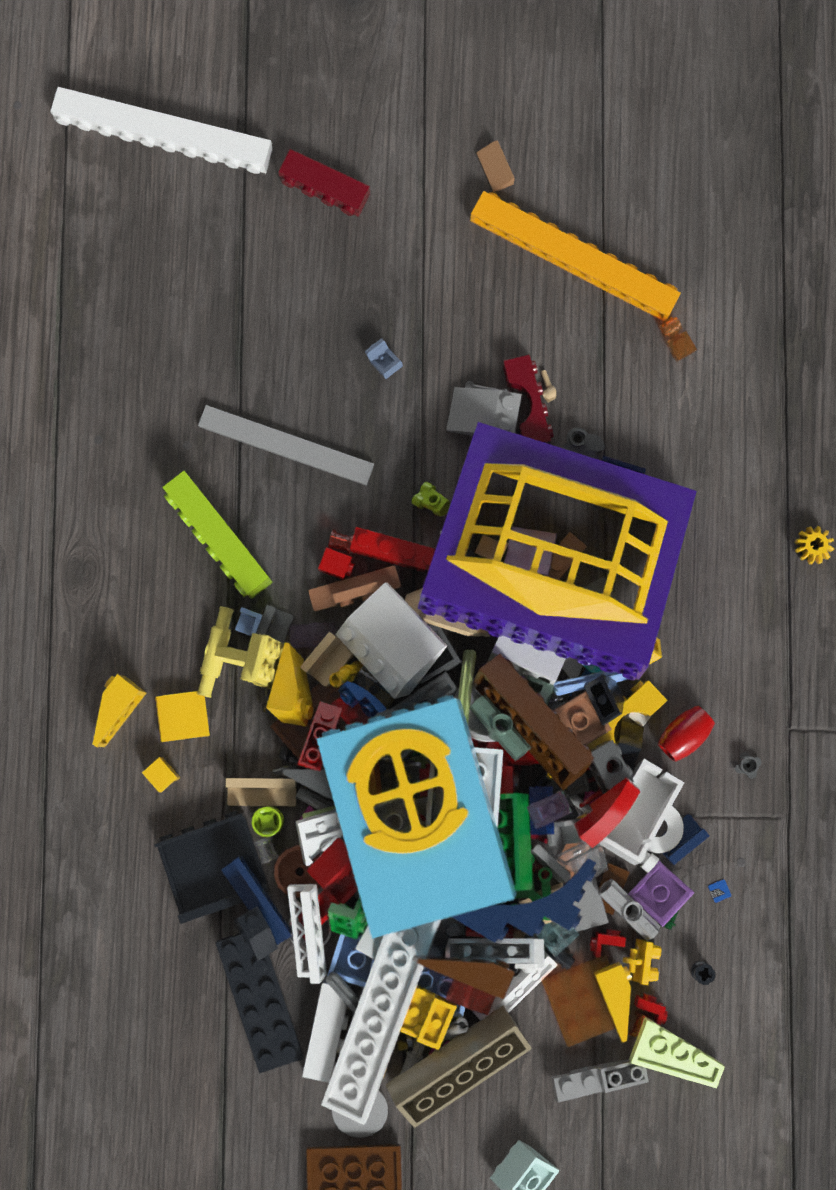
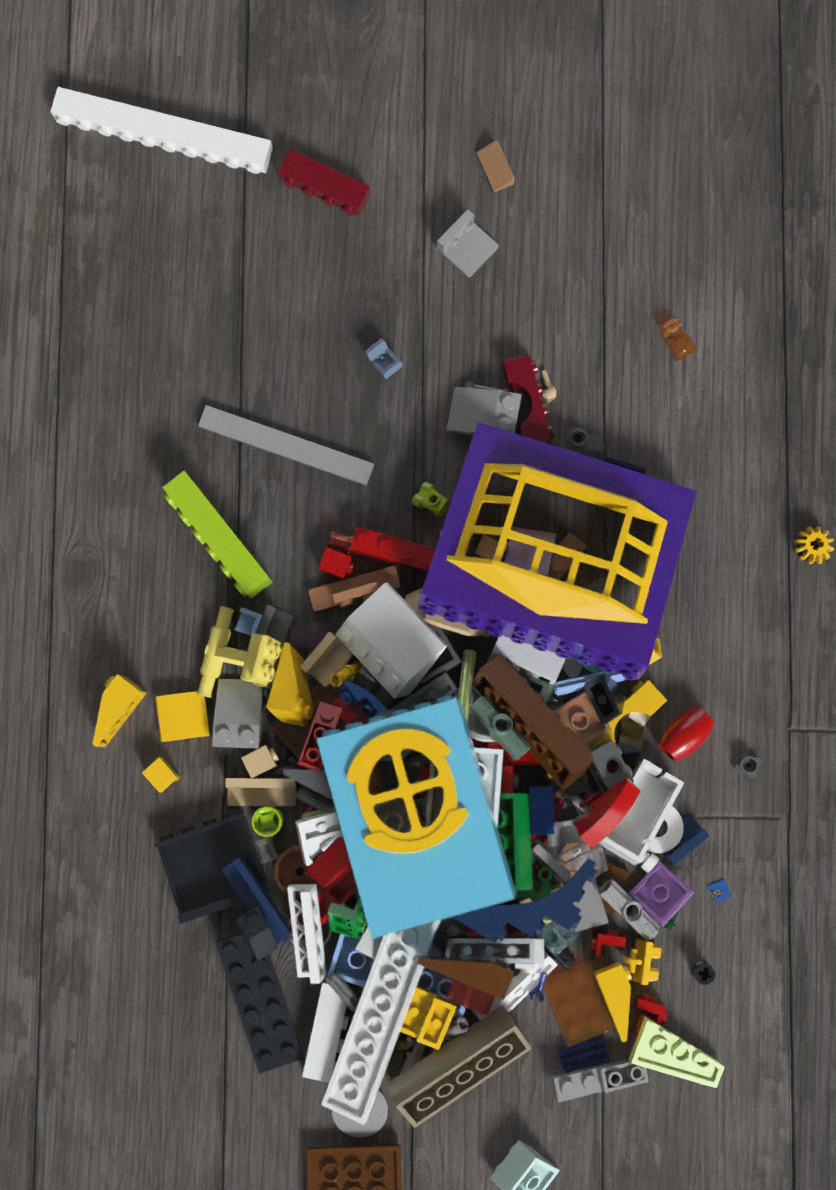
(238, 714): none -> light grey slope
(260, 761): none -> tan brick
(466, 244): none -> light grey bracket
(538, 989): none -> clear blue hand
(549, 809): clear purple slope -> none
(568, 1068): none -> clear blue tile
(574, 255): light orange brick -> none

